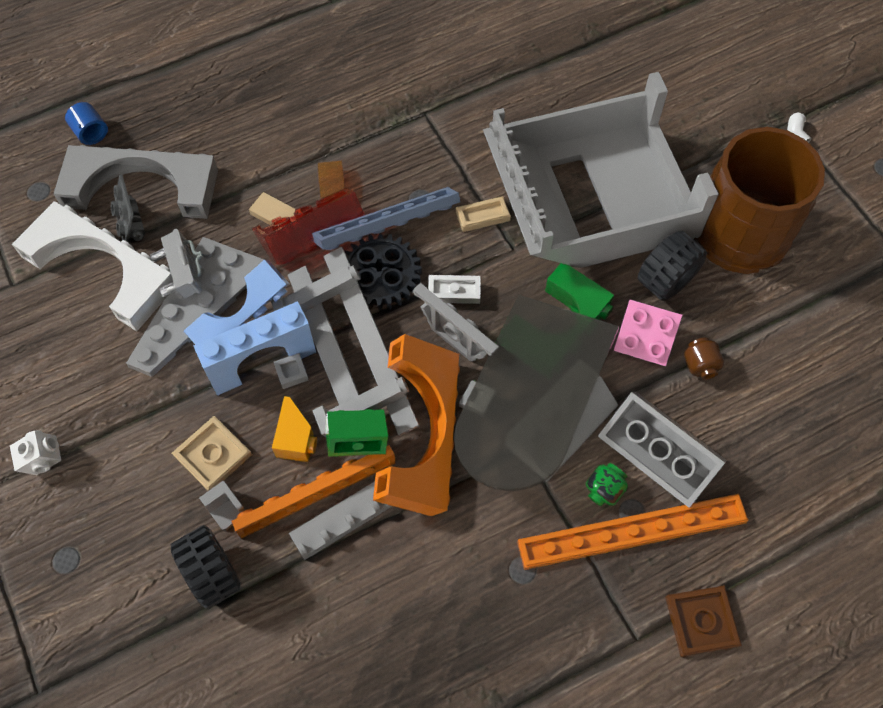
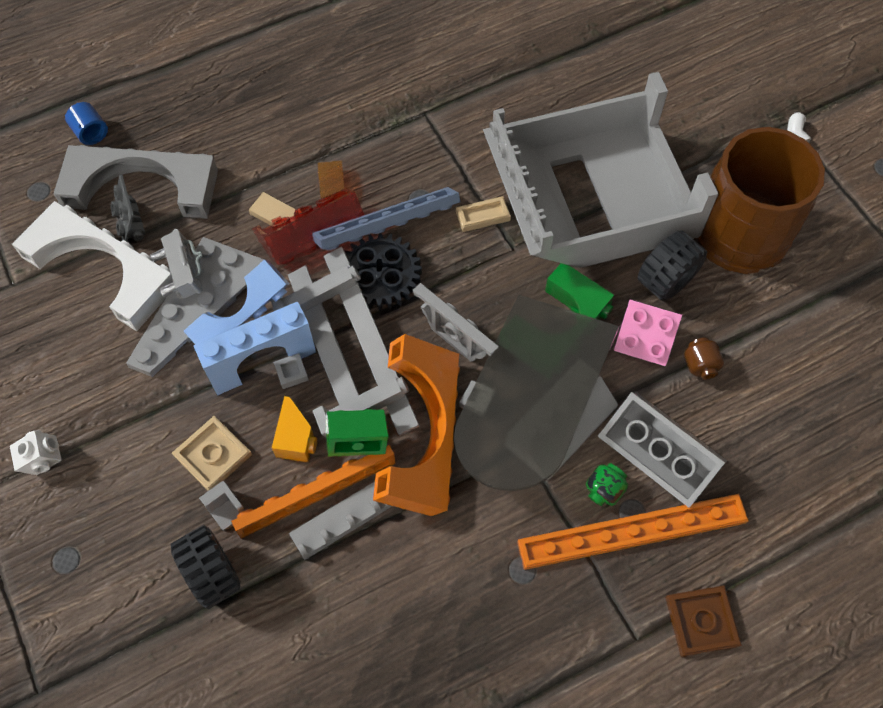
(455, 288): white plate -> none

